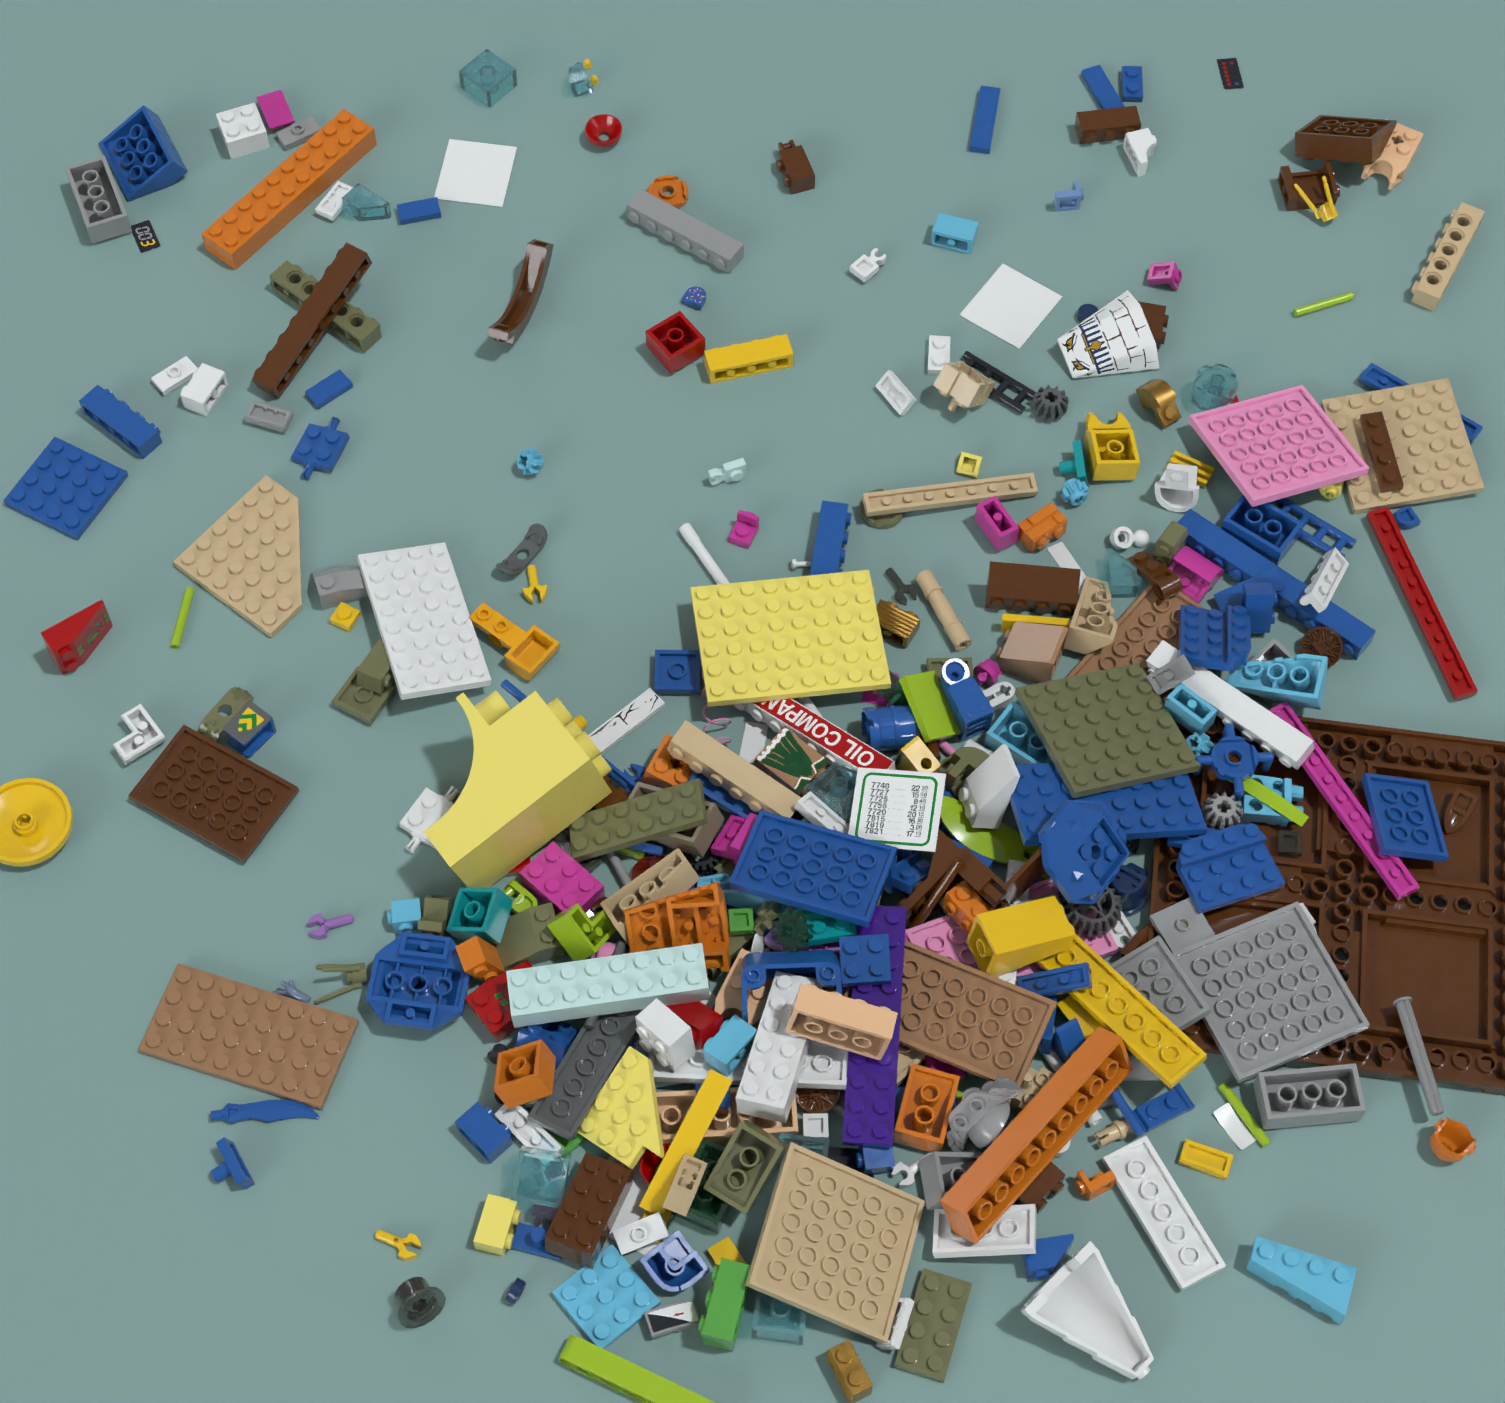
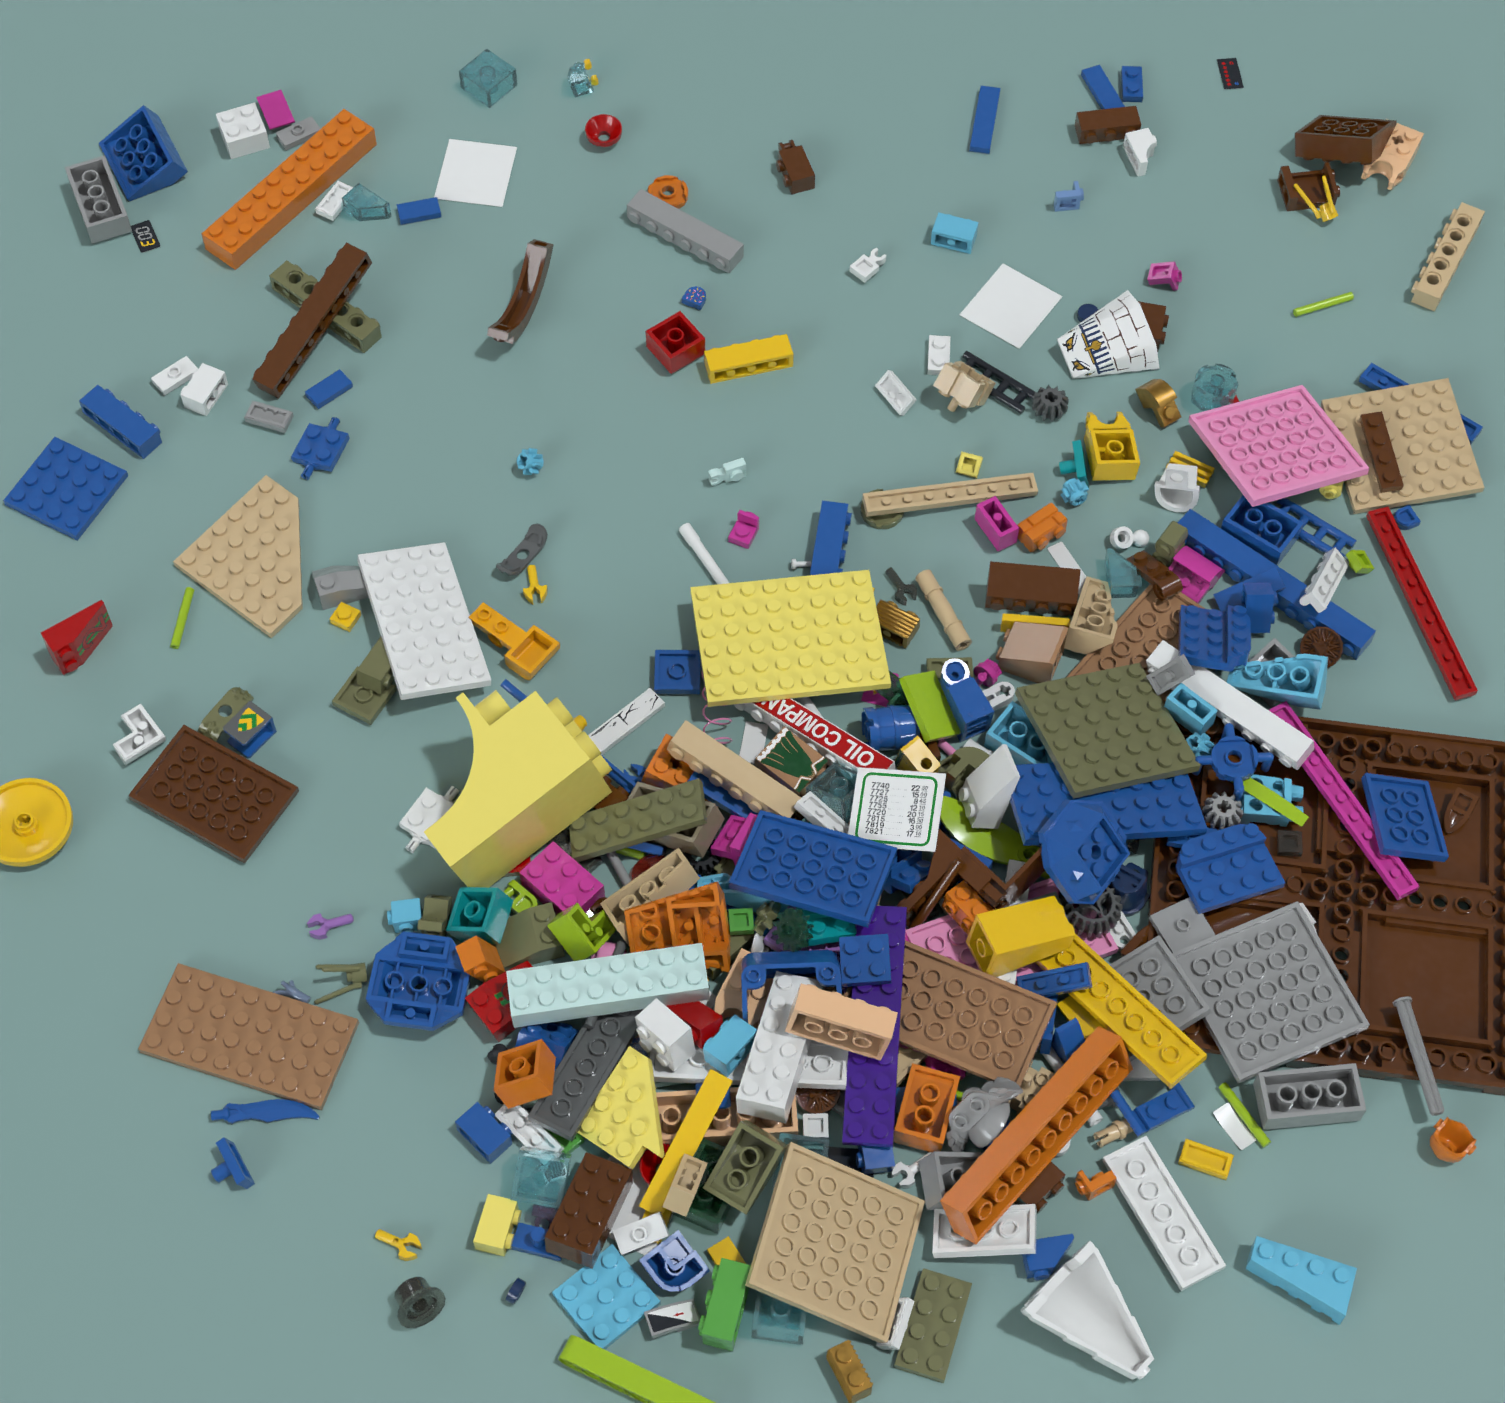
(1359, 561): none -> lime plate

